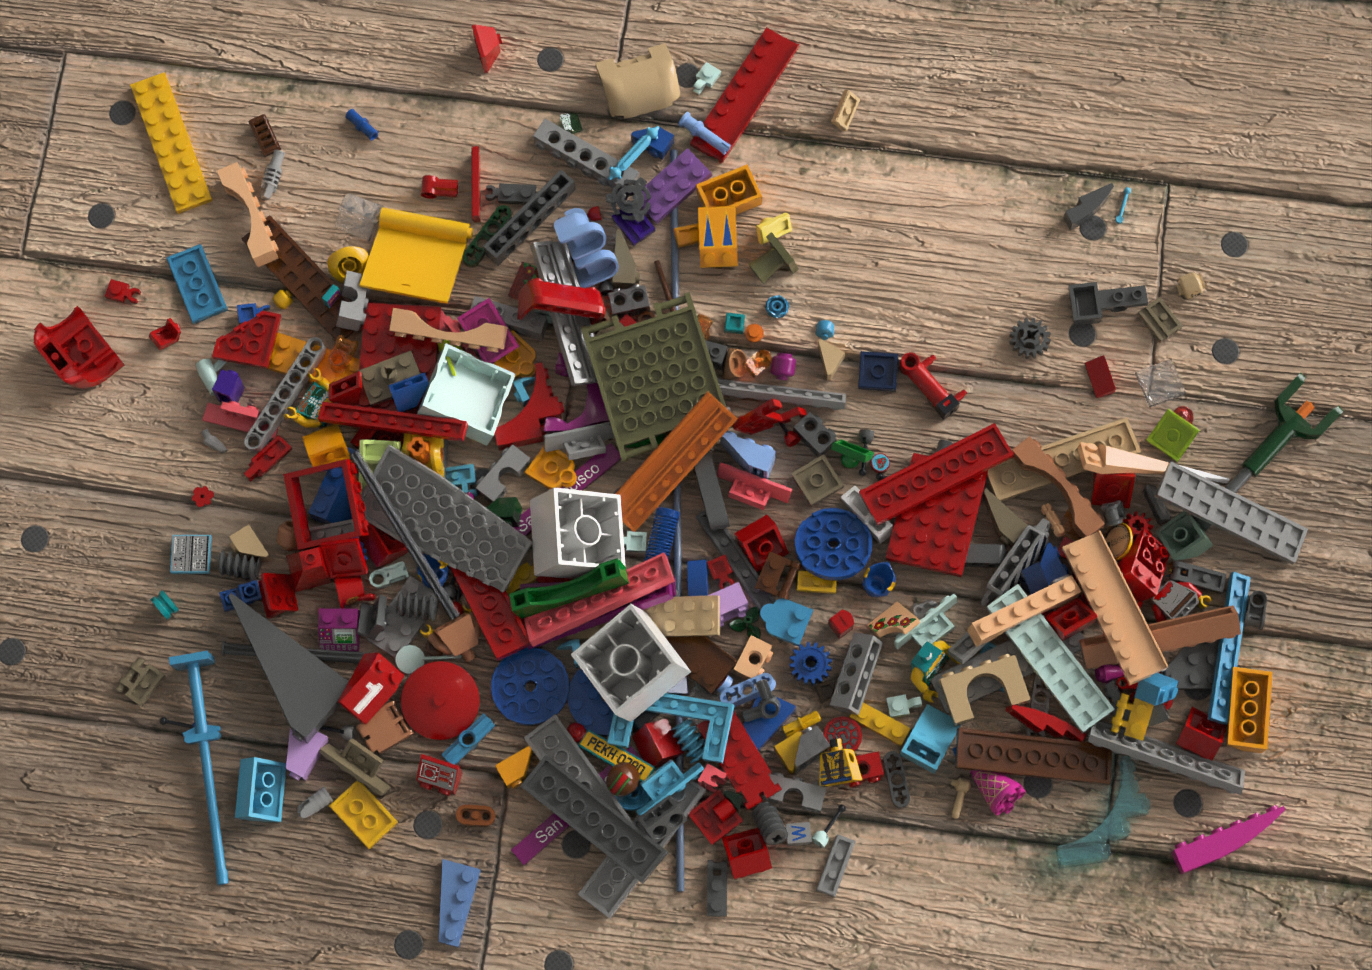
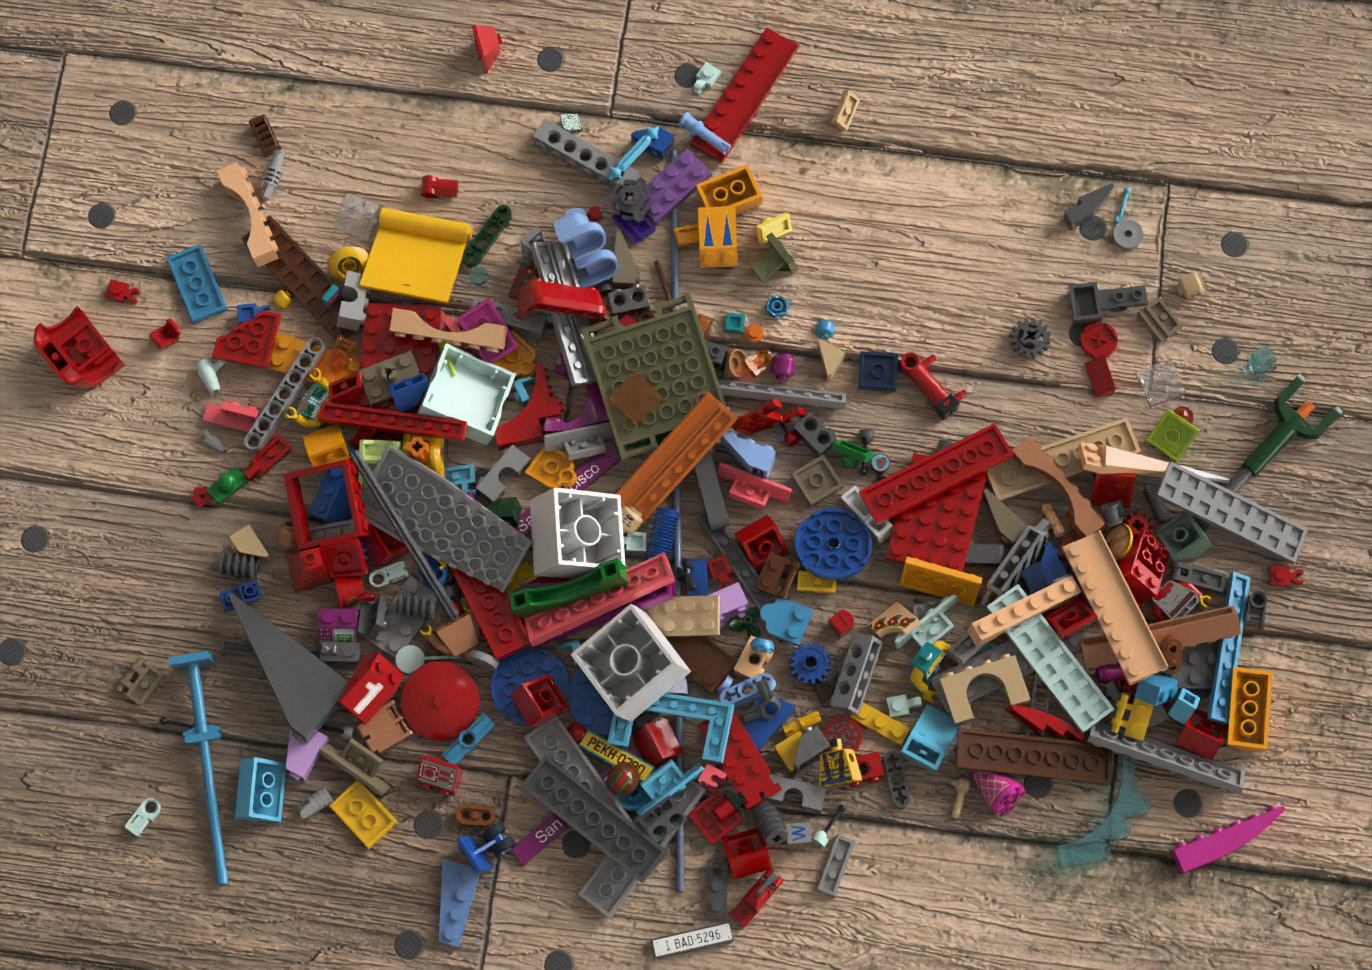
(141, 817): none -> light aqua piece
(164, 604): teal wheel -> none
(171, 143): yellow plate -> none
(191, 554): light grey tile -> none
(227, 485): none -> green tile
(228, 386): dark purple brick -> none
(277, 594): red bracket -> none
(340, 652): none -> flat silver plate
(361, 124): blue pin -> none
(475, 179): red tile -> none
(476, 854): none -> blue plate
(478, 275): none -> clear light blue tile
(483, 660): none -> light grey piece
(511, 193): dark grey plate -> none
(515, 768): light orange slope -> none
(529, 217): dark grey brick -> none
(534, 235): none -> light grey bracket
(539, 700): none -> red slope
(630, 519): none -> tan head
(636, 398): none -> clear orange plate
(640, 83): tan piece -> none
(684, 575): none -> pearl dark grey bar
(690, 740): medium azure piece -> none
(692, 940): none -> white tile
(756, 897): none -> red plate
(762, 645): none -> dark azure plate
(879, 579): blue hair -> none
(940, 581): none -> light orange plate
(1098, 340): none -> red tile
(1133, 229): none -> light grey piece
(1172, 656): none -> dark orange plate
(1183, 705): none -> medium azure slope
(1261, 361): none -> clear light blue piece
(1282, 576): none -> red plate

